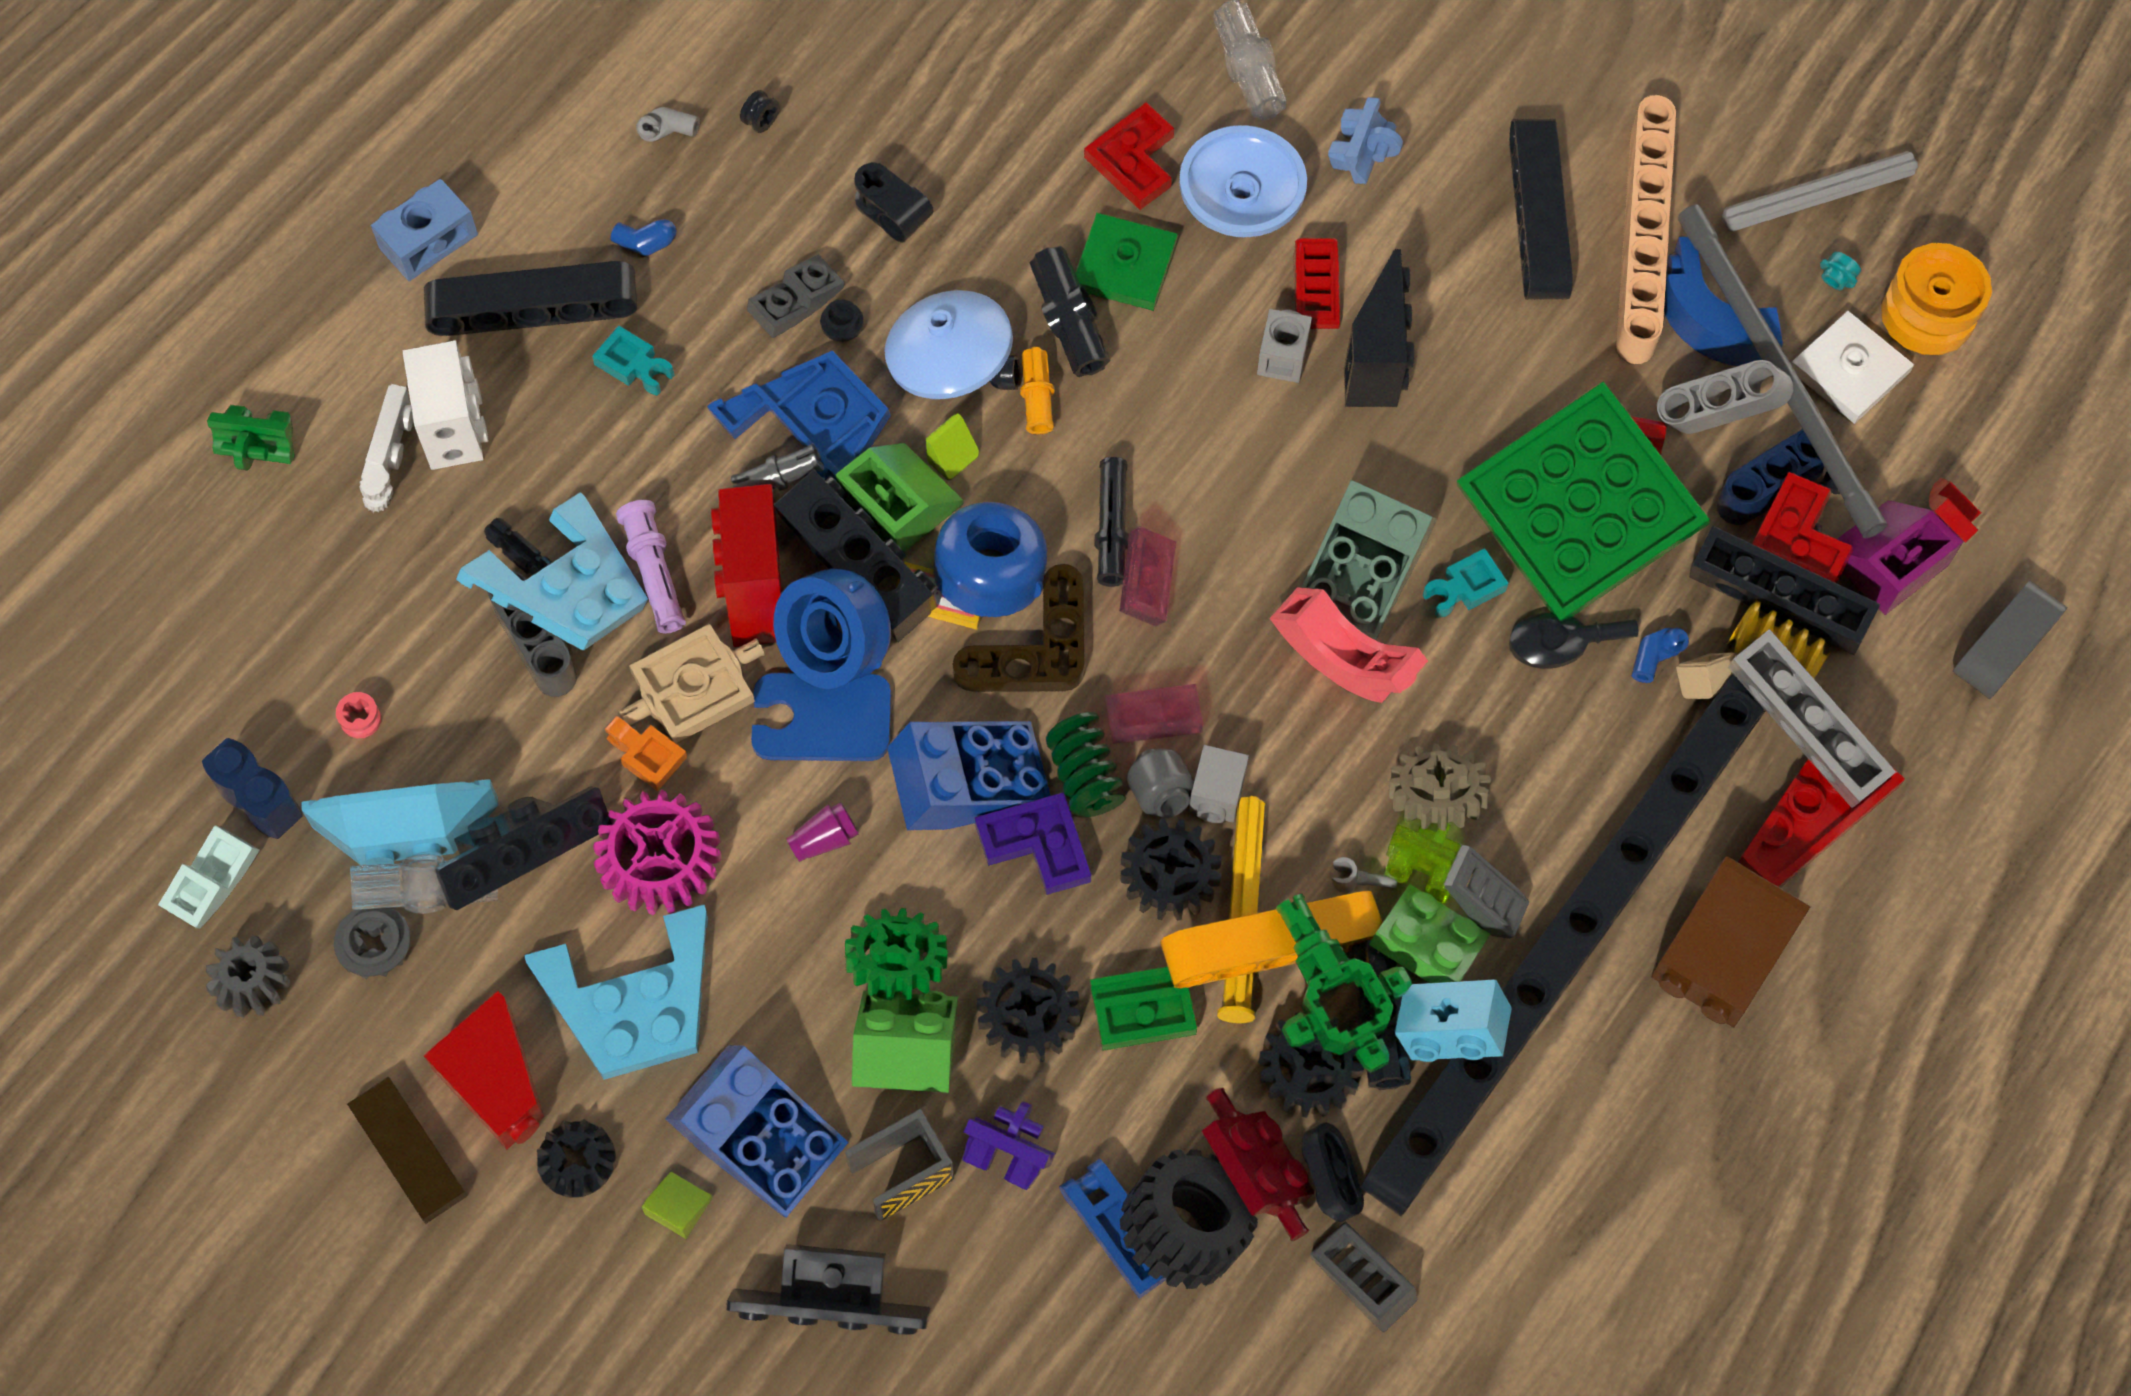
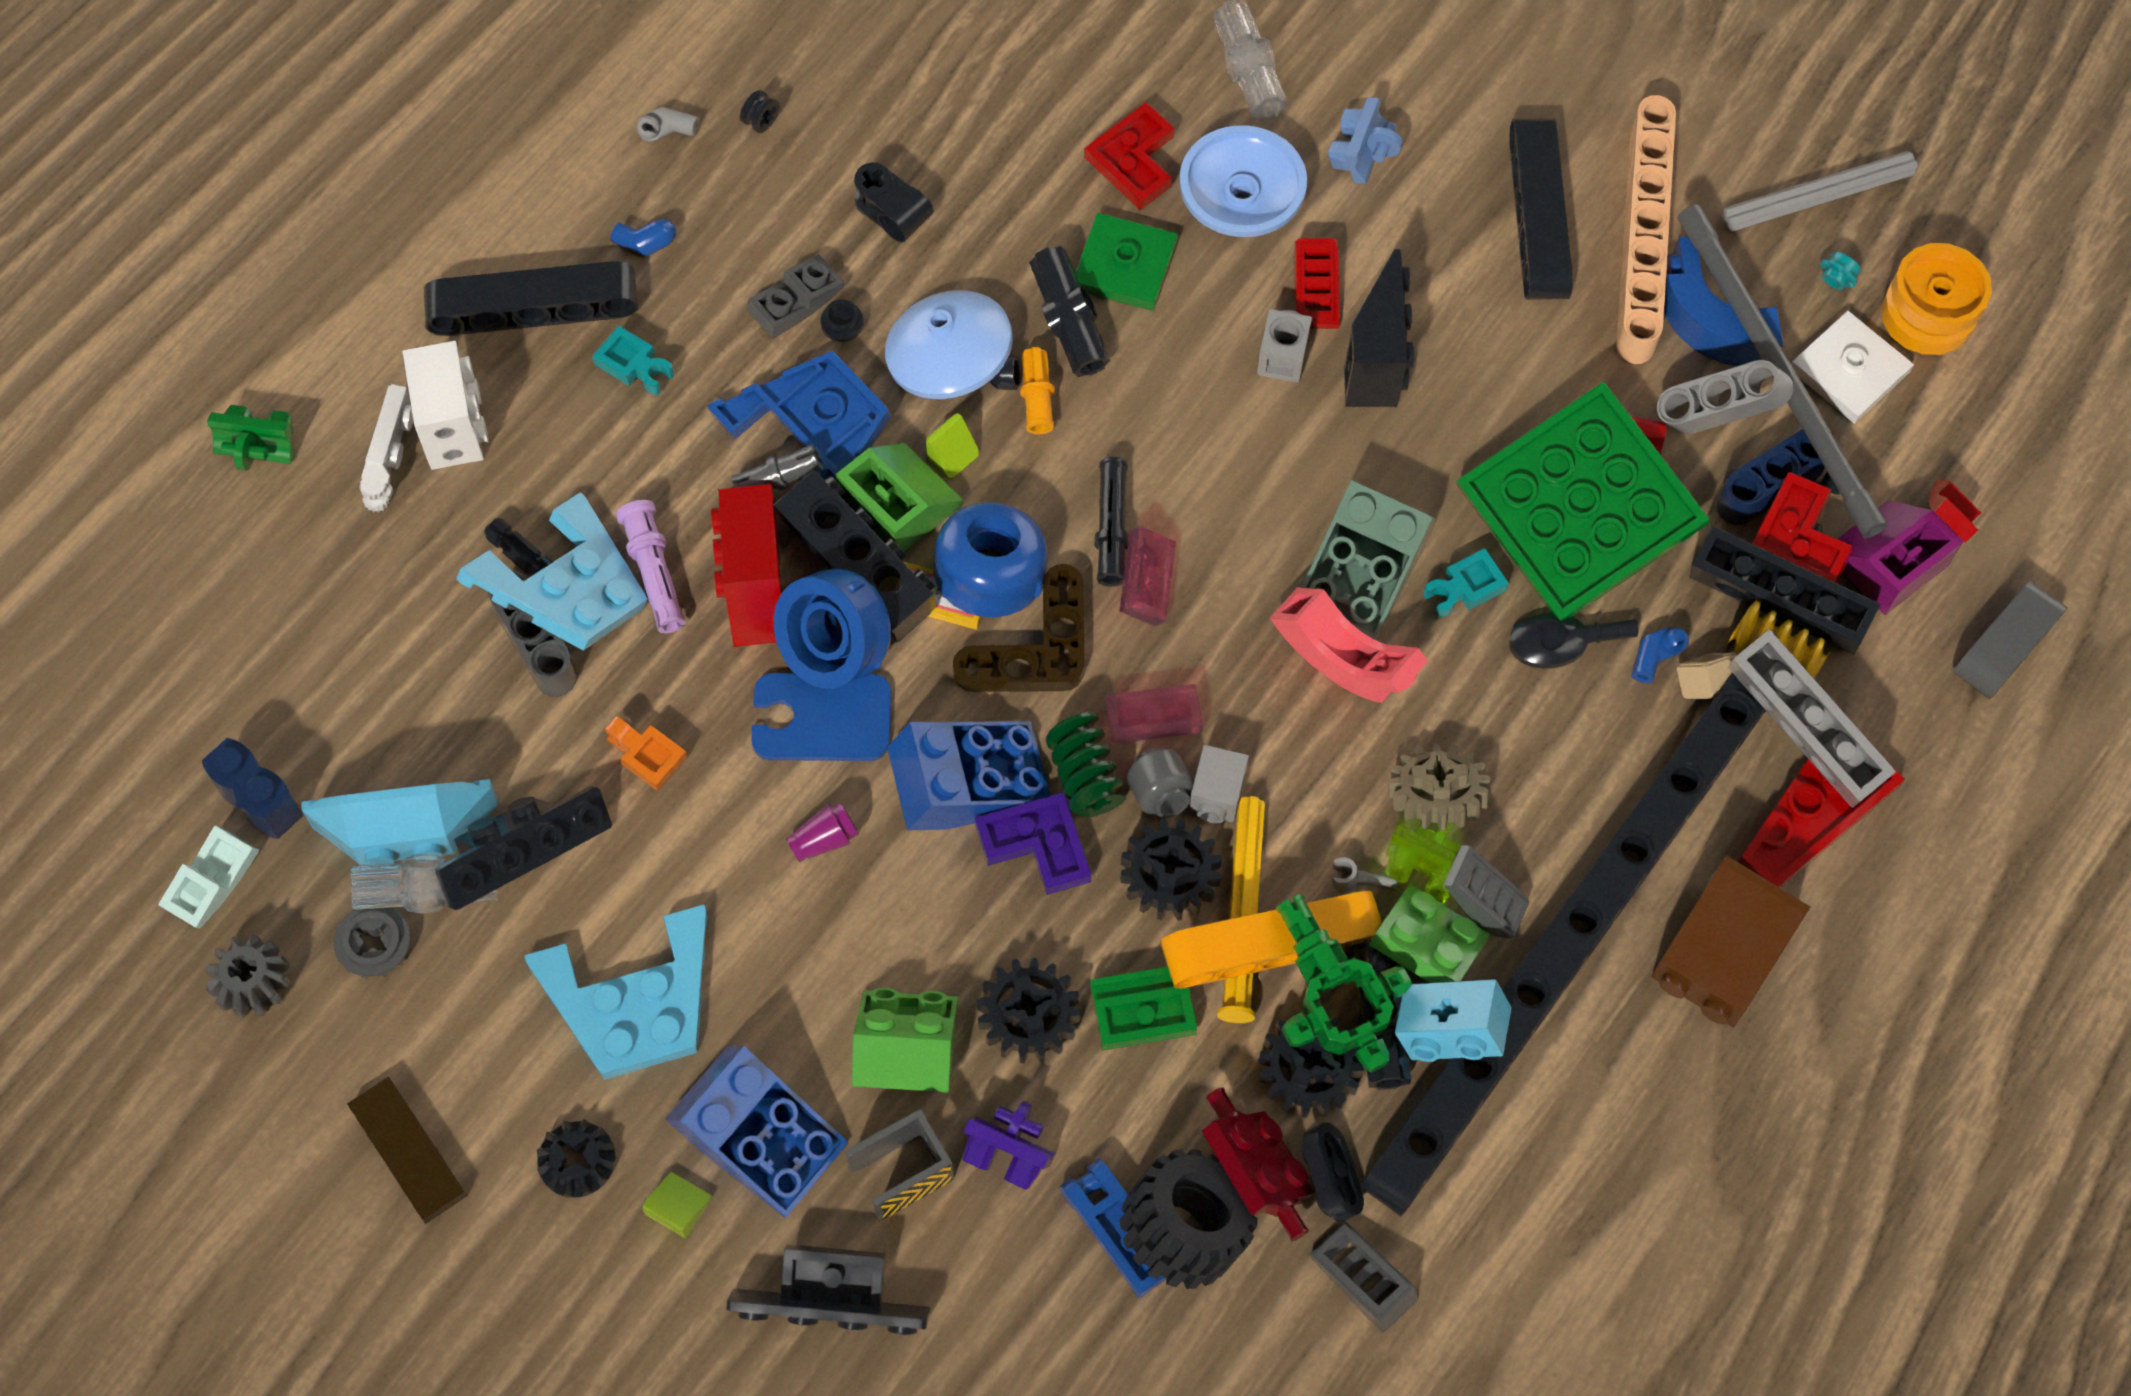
(357, 702): coral bush -> none
(413, 249): medium blue brick -> none
(490, 1072): red slope -> none
(677, 822): dark pink gear -> none
(692, 683): tan plate -> none
(896, 954): green gear -> none

